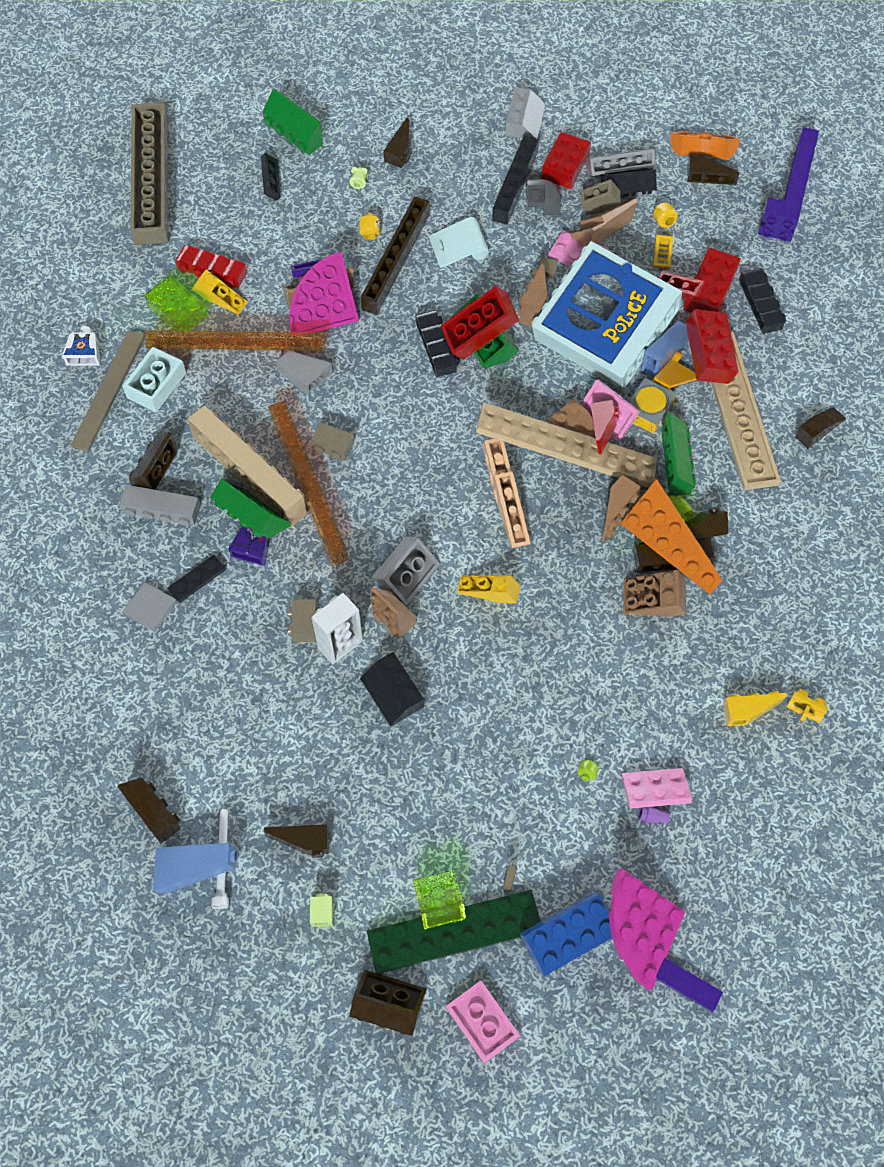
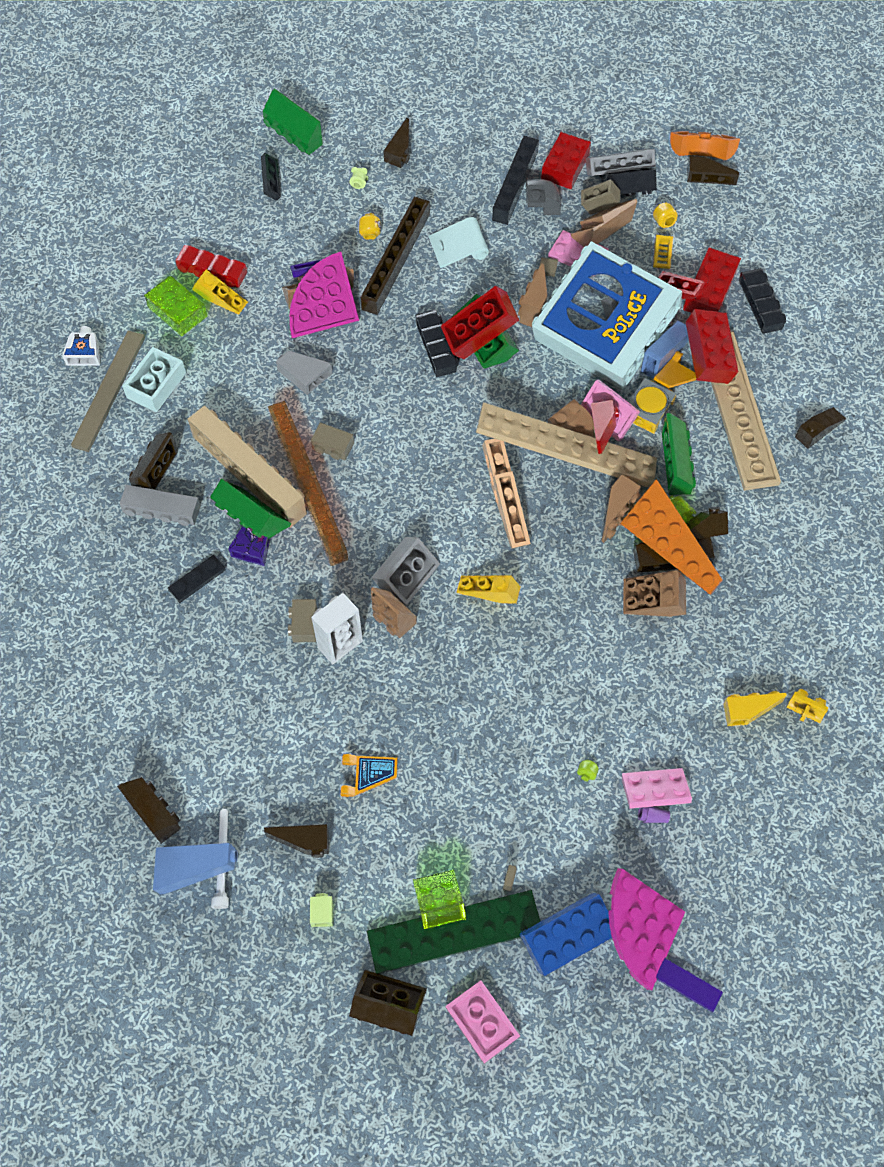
(149, 173): dark tan brick -> none
(149, 607): light grey tile -> none
(235, 341): clear orange brick -> none
(369, 773): none -> flag
(392, 689): black slope -> none
(524, 114): light grey slope -> none
(783, 215): dark purple brick -> none

